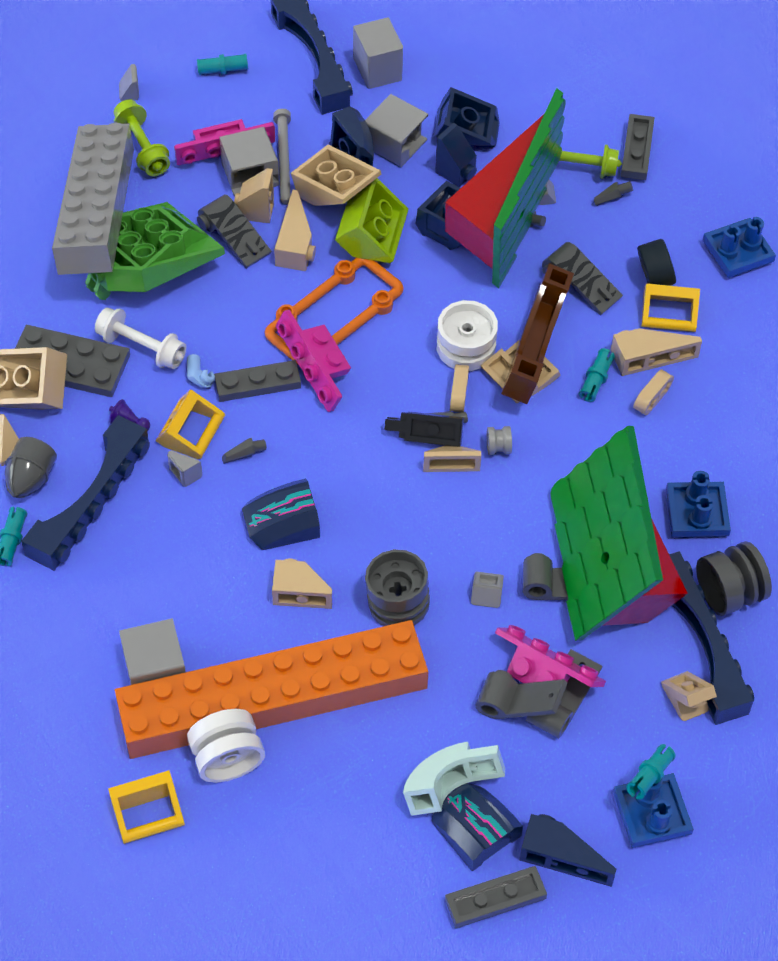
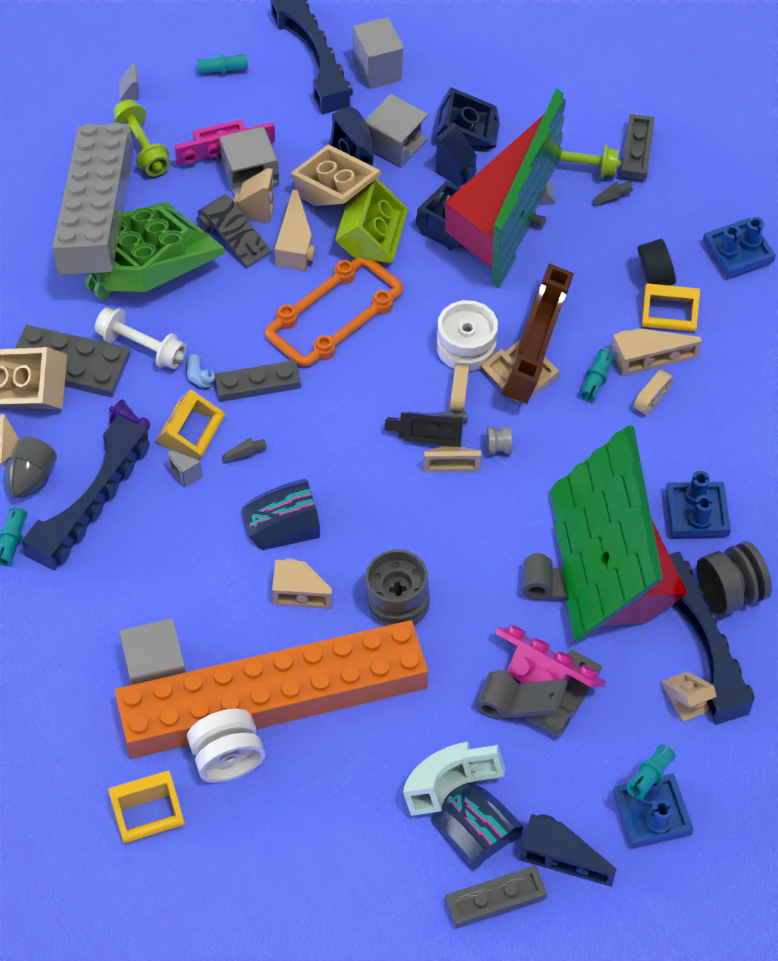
(282, 118): light grey bar -> none
(316, 356): dark pink bracket -> none
(487, 589): light grey slope -> none
(586, 279): dark grey door -> none

